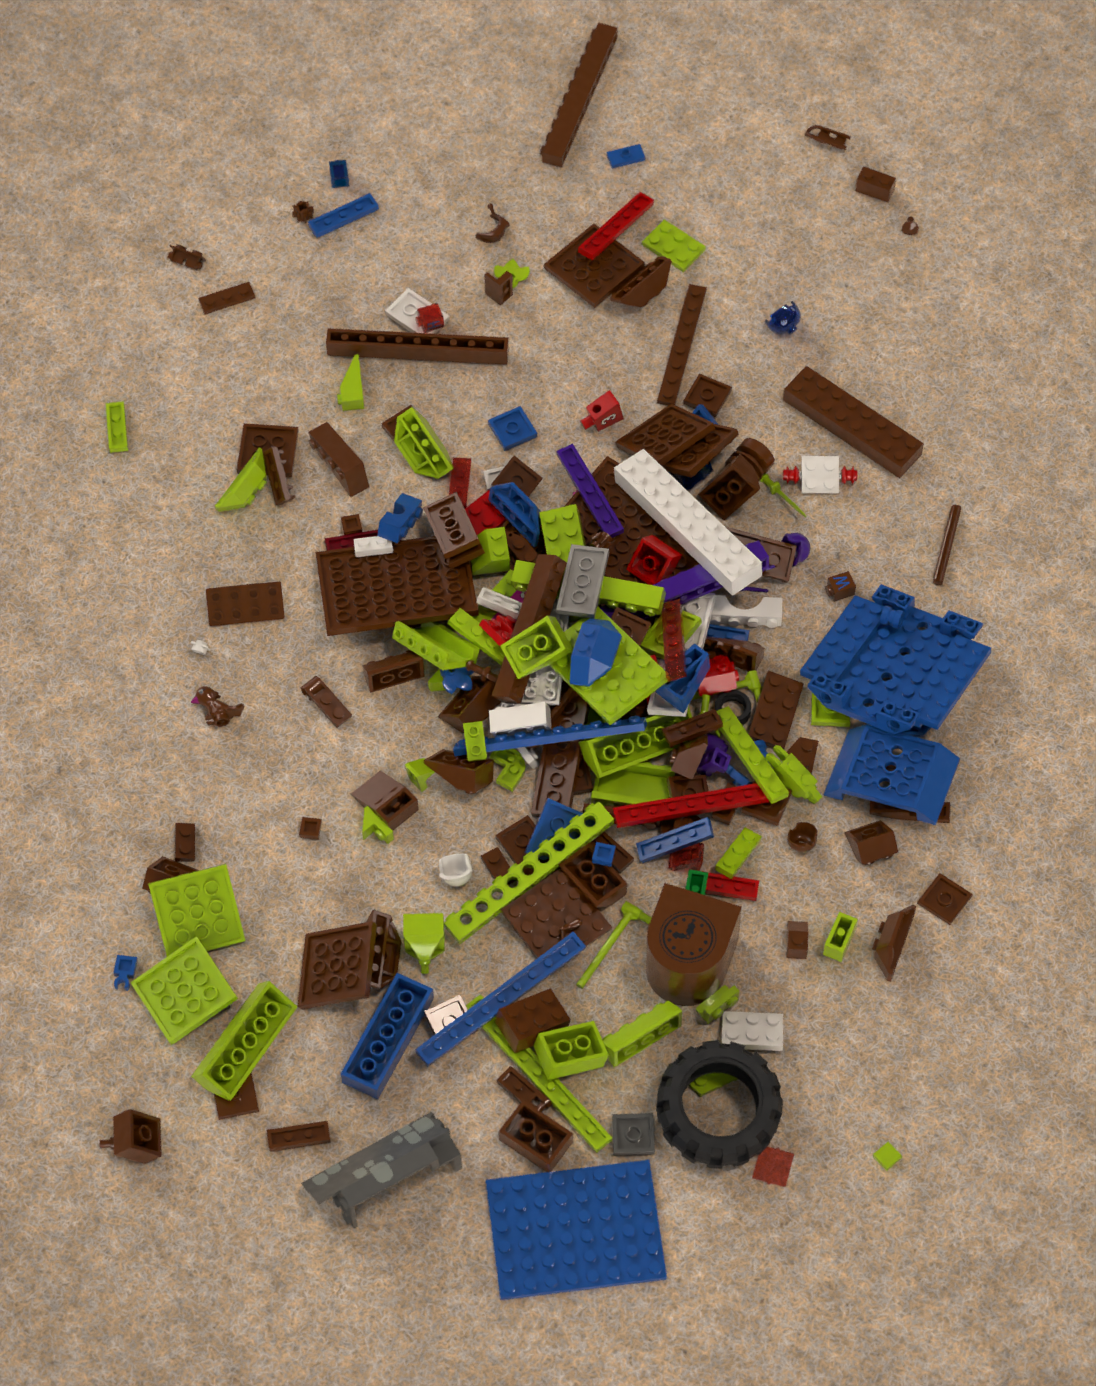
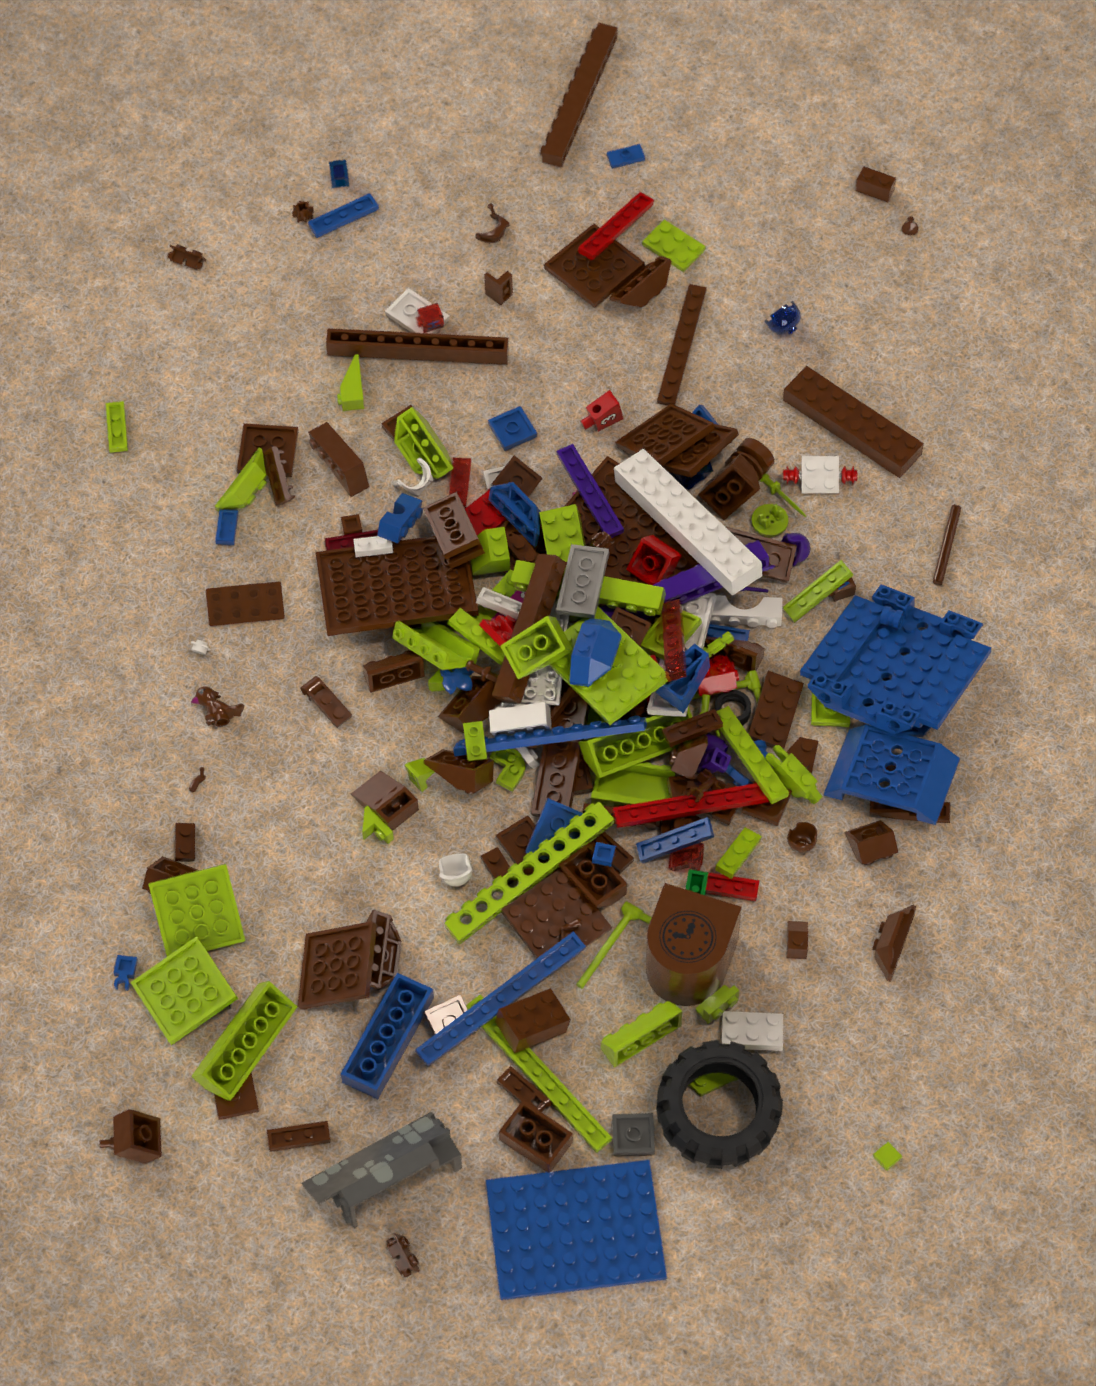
(195, 782): none -> reddish brown piece
(226, 298): reddish brown plate -> none
(226, 527): none -> blue plate
(310, 828): reddish brown plate -> none
(399, 1247): none -> reddish brown hinge
(419, 488): none -> white helmet
(424, 937): lime piece -> none
(511, 266): lime plate -> none
(571, 1050): lime brick -> none
(707, 393): reddish brown plate -> none
(708, 781): none -> reddish brown bar
(719, 643): none -> lime axle
(764, 526): none -> lime plate
(773, 1166): clear red piece -> none
(818, 591): none -> lime tile
(824, 137): reddish brown piece -> none
(840, 936): lime brick -> none
(944, 899): reddish brown tile -> none

